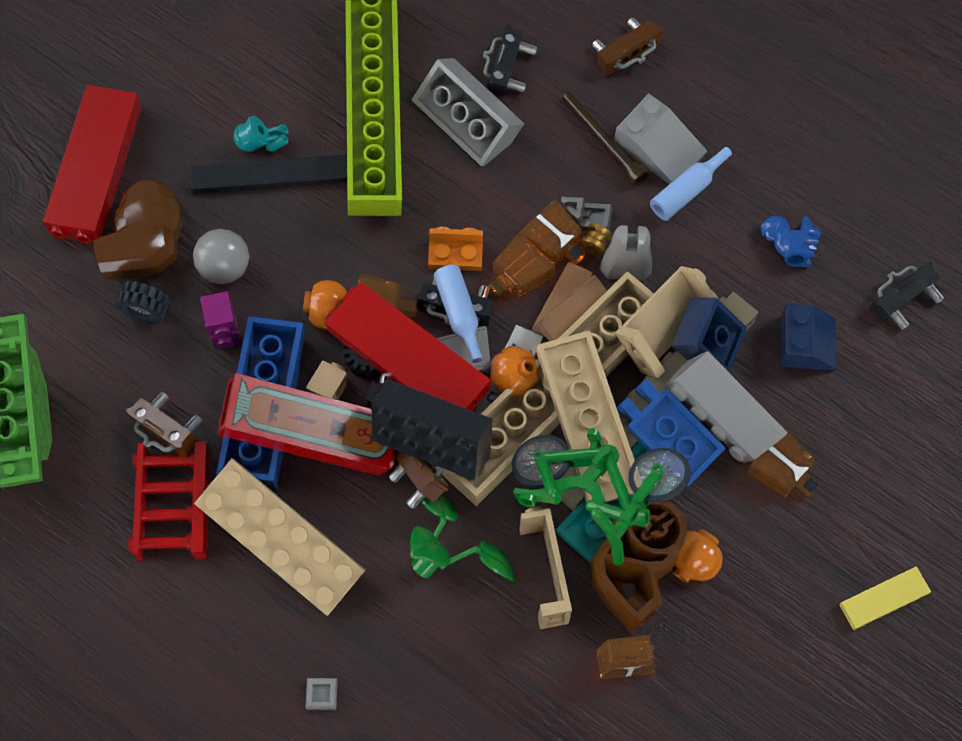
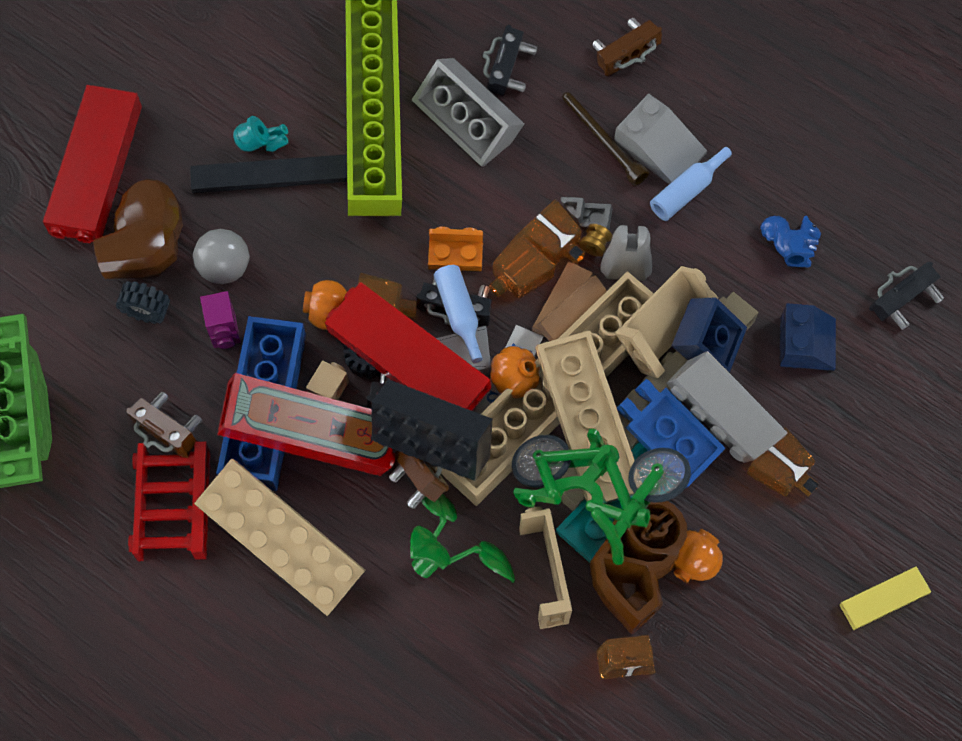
(321, 694): light grey tile -> none

